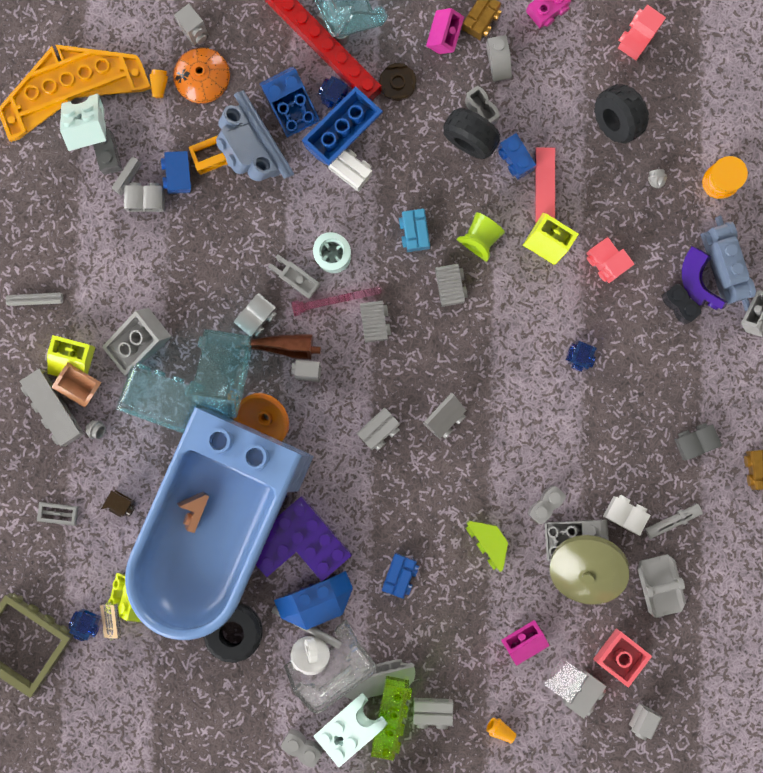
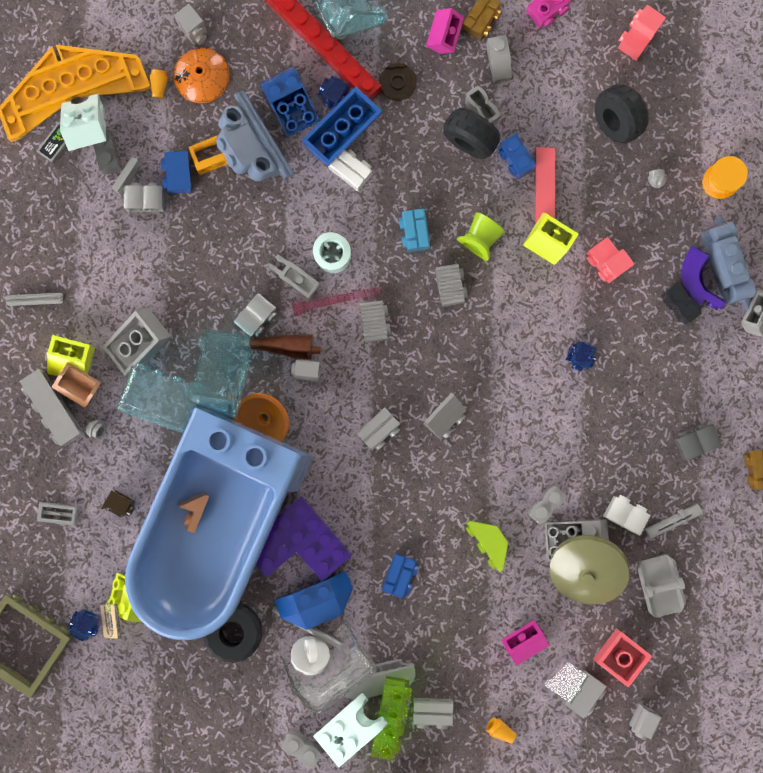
(52, 145): none -> tile

